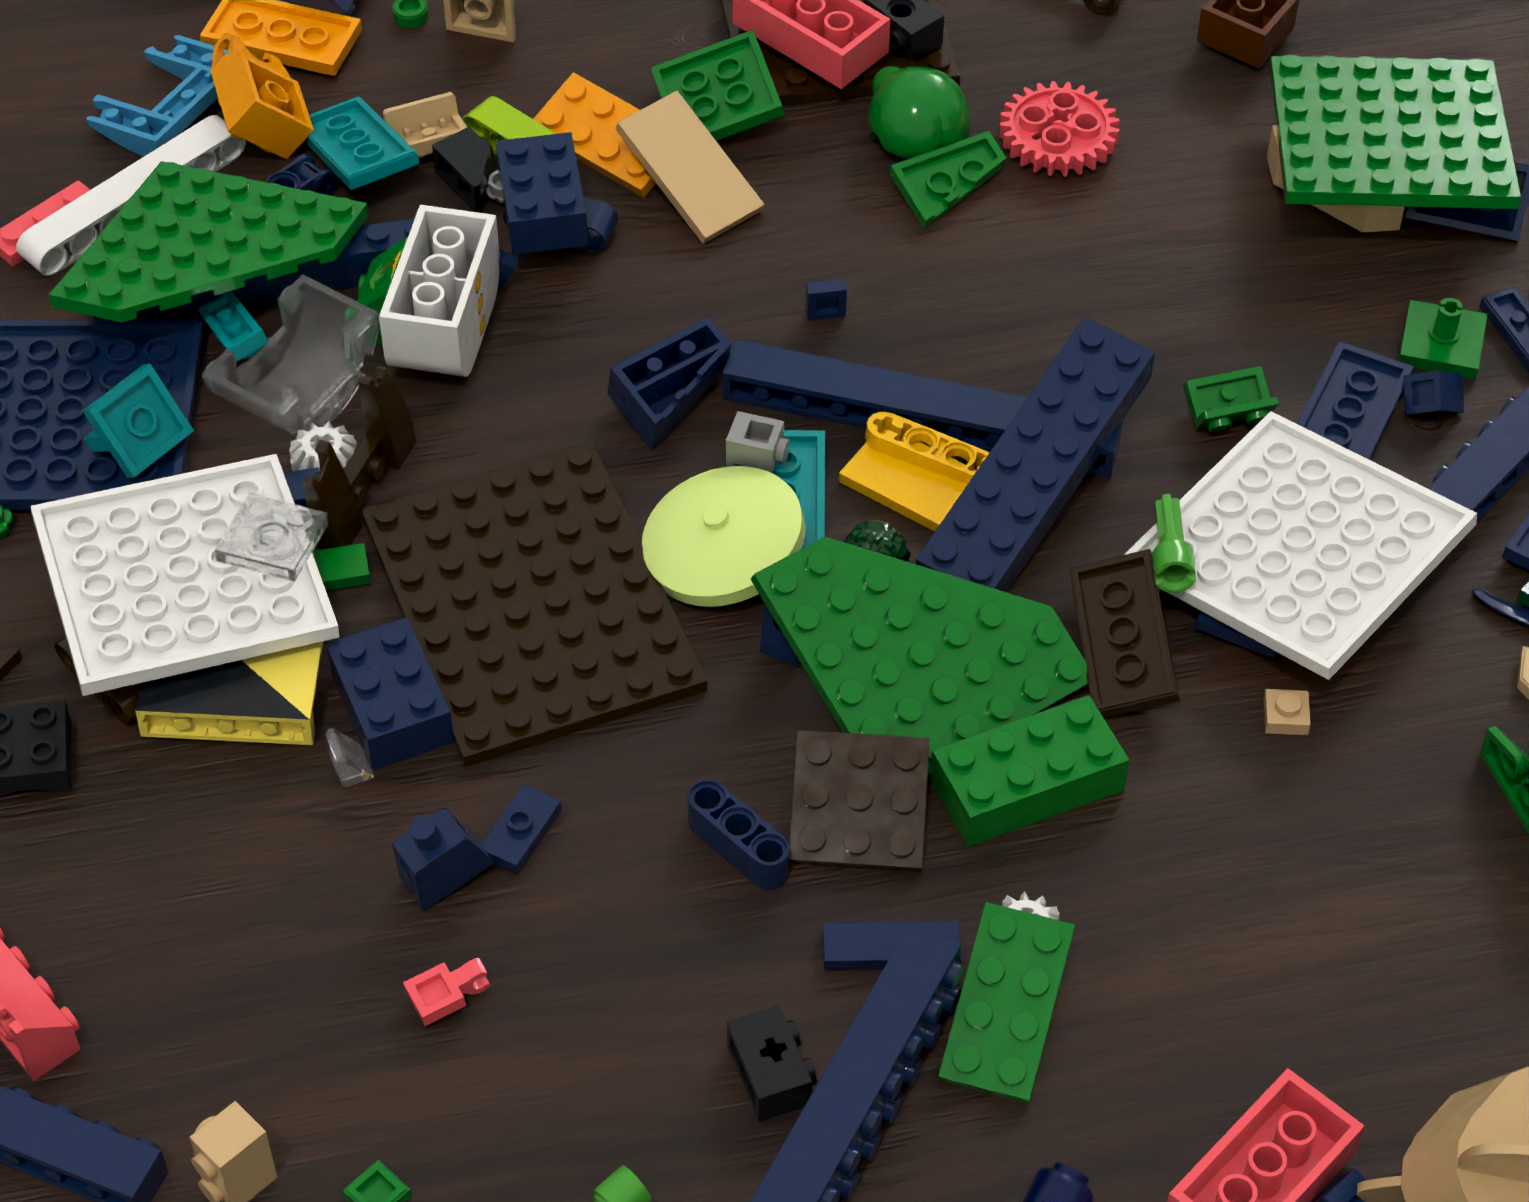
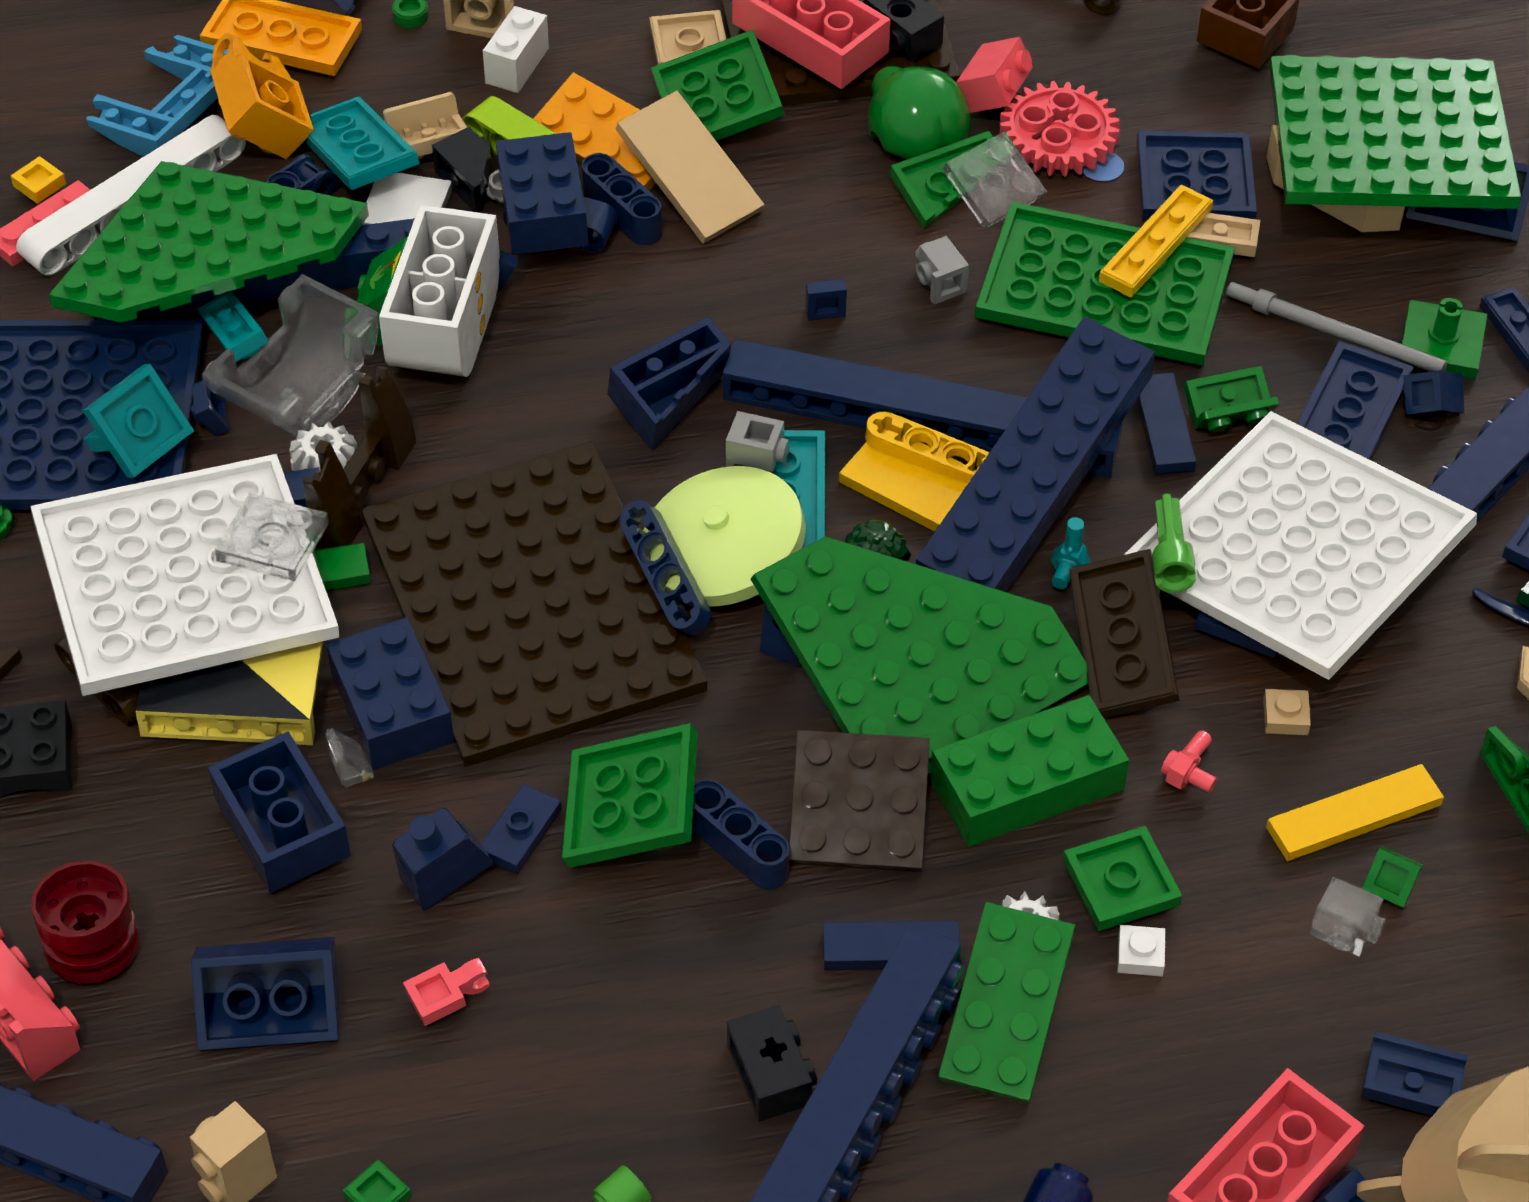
(38, 180): none -> yellow plate
(85, 922): none -> dark red wheel
(209, 409): none -> dark blue plate
(266, 993): none -> dark blue slope
(279, 811): none -> dark blue brick
(401, 195): none -> white tile
(516, 49): none -> white brick
(630, 795): none -> green plate
(636, 206): none -> dark blue beam
(660, 570): none -> dark blue beam
(685, 33): none -> tan tile
(942, 269): none -> light grey brick
(992, 178): none -> clear plate
(995, 74): none -> coral brick
(1049, 280): none -> green plate
(1069, 553): none -> teal piece
(1106, 171): none -> medium blue sticker
(1122, 878): none -> green plate
(1141, 950): none -> white plate
(1155, 241): none -> yellow tile
(1166, 426): none -> dark blue tile
(1182, 765): none -> coral piece
(1203, 161): none -> dark blue plate
(1229, 231): none -> tan plate
(1267, 302): none -> light grey bar
(1348, 917): none -> clear brick
(1354, 812): none -> yellow tile
(1392, 876): none -> green plate
(1412, 1074): none -> dark blue plate

